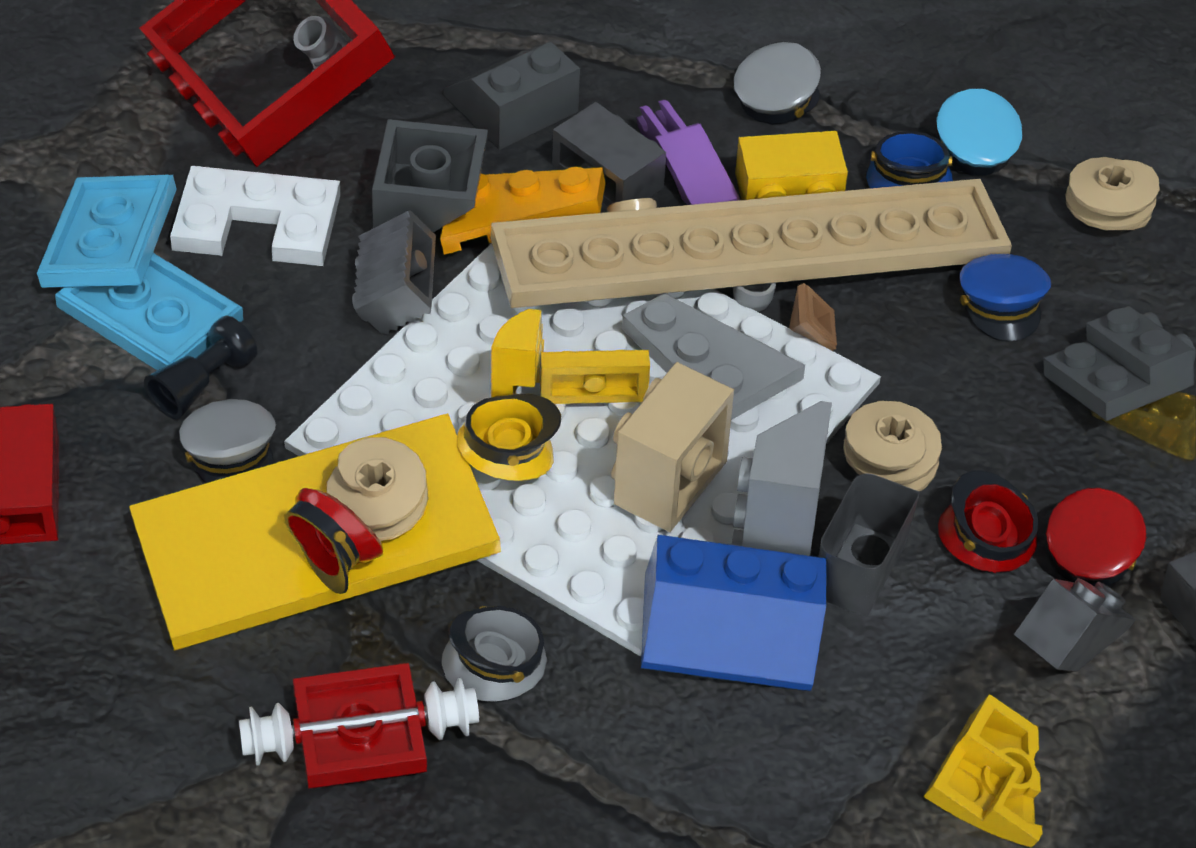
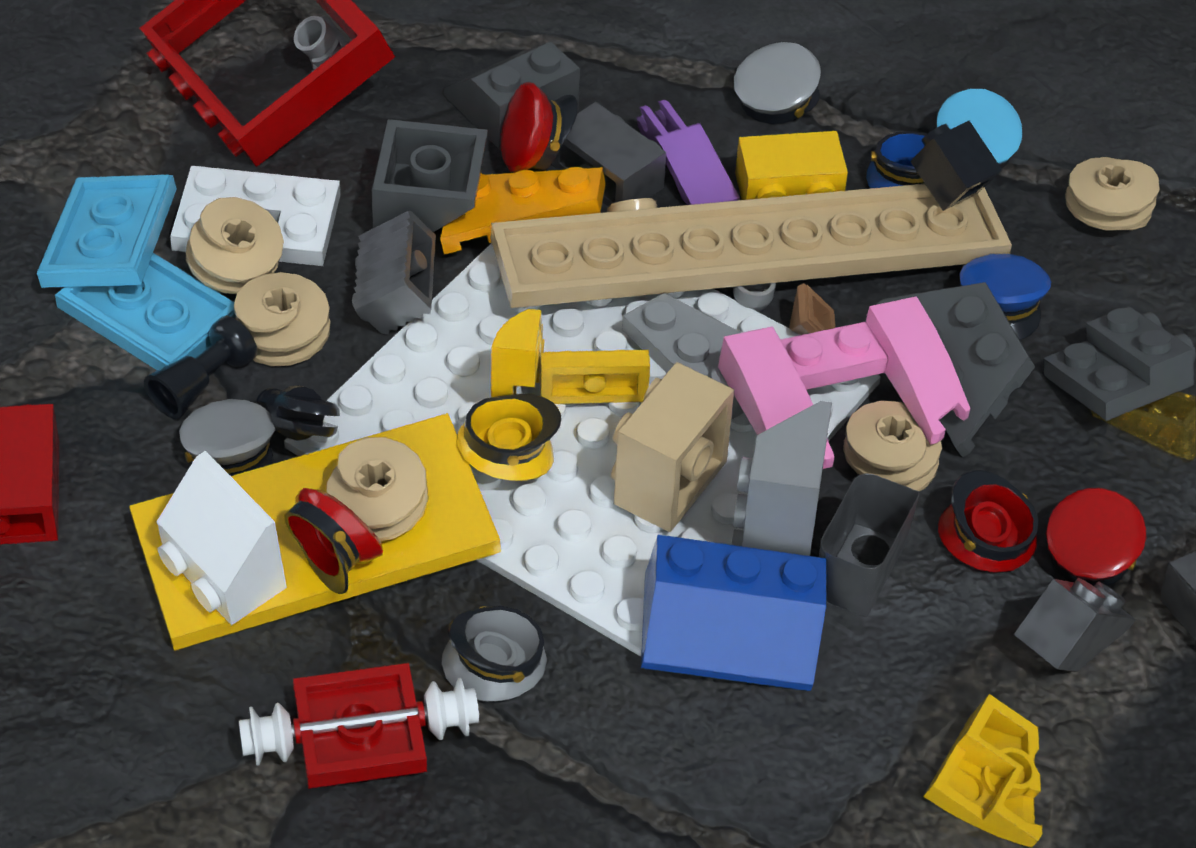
(221, 542): none -> white slope
(233, 244): none -> tan piece
(284, 317): none -> tan piece
(299, 412): none -> black arm
(535, 128): none -> red piece
(897, 339): none -> bright pink wedge
(955, 164): none -> black brick
(982, 350): none -> dark grey wing

